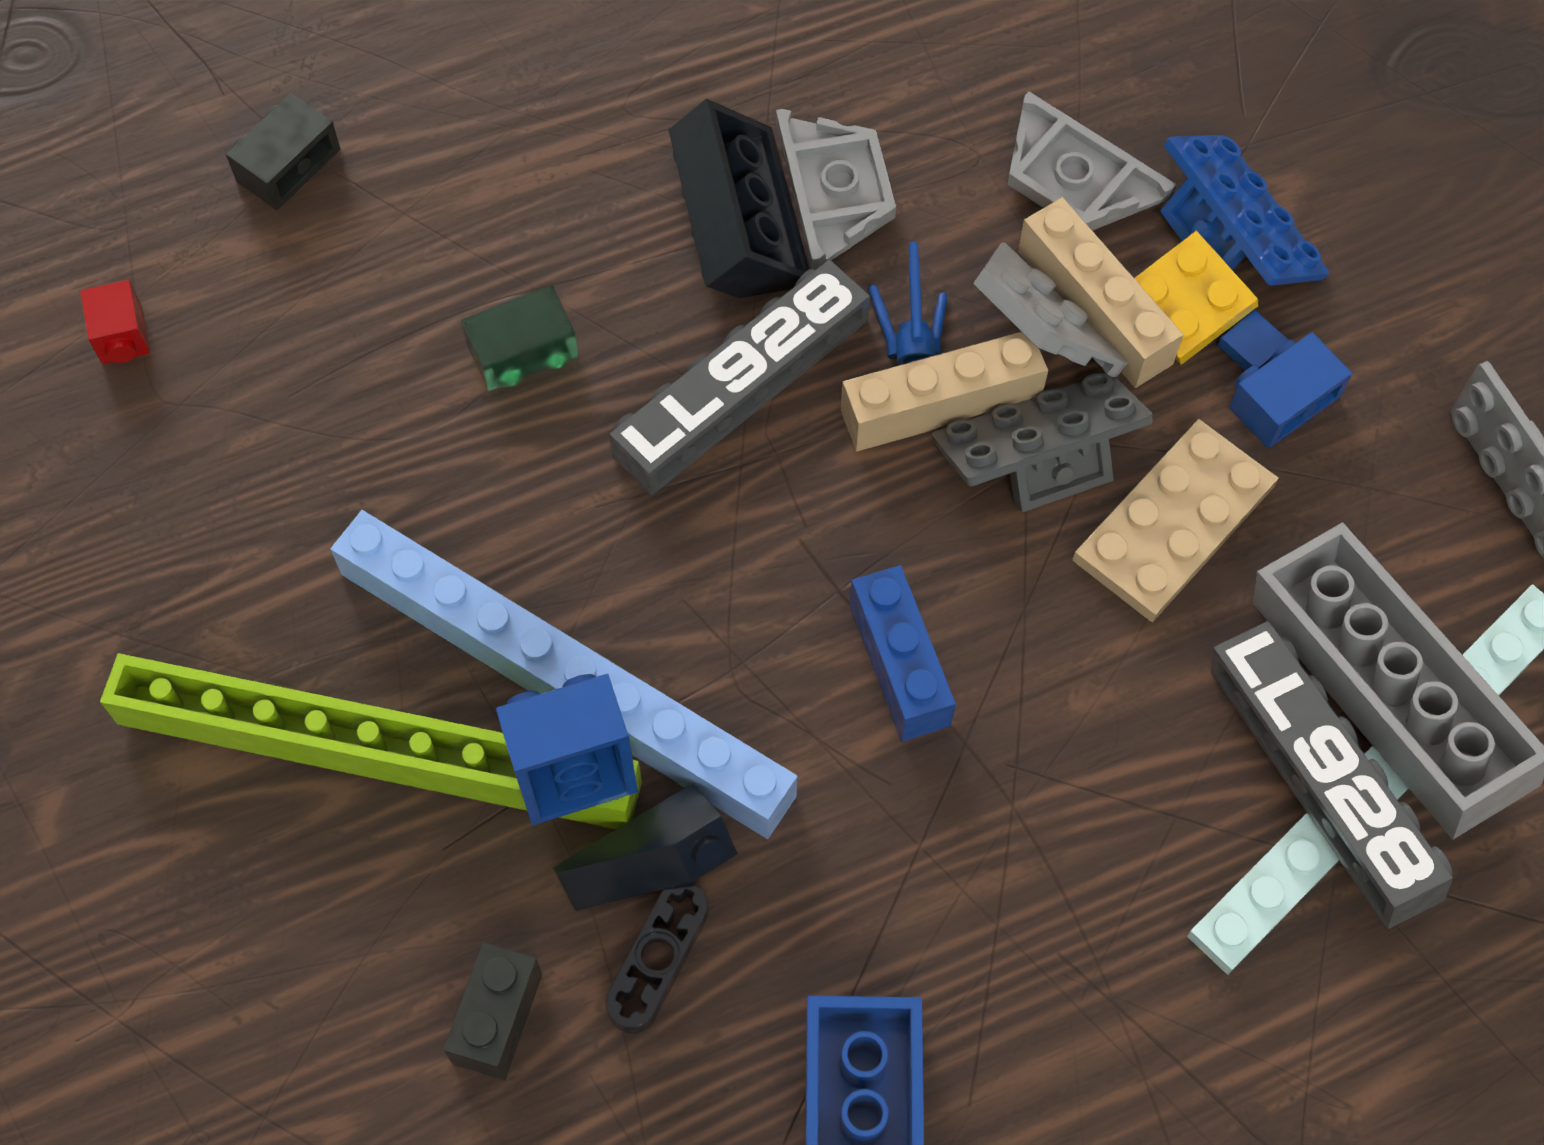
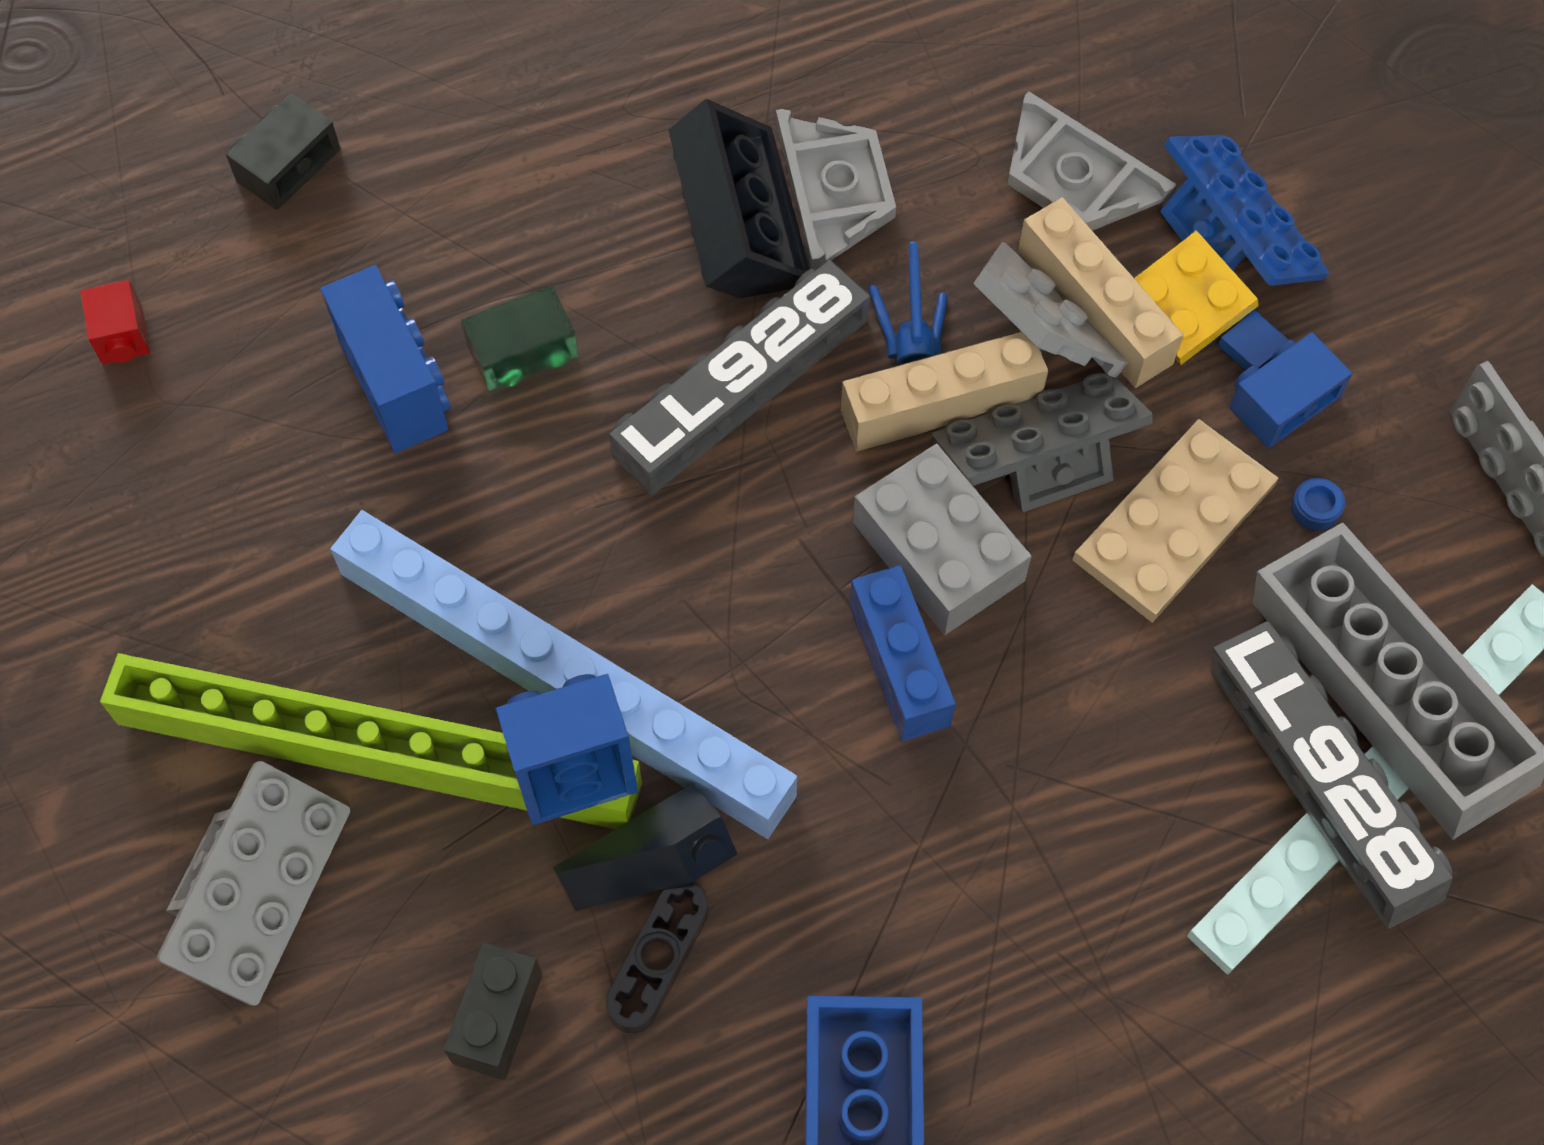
(251, 883): none -> light grey bracket
(388, 357): none -> blue brick
(943, 537): none -> light grey brick
(1317, 504): none -> blue tile

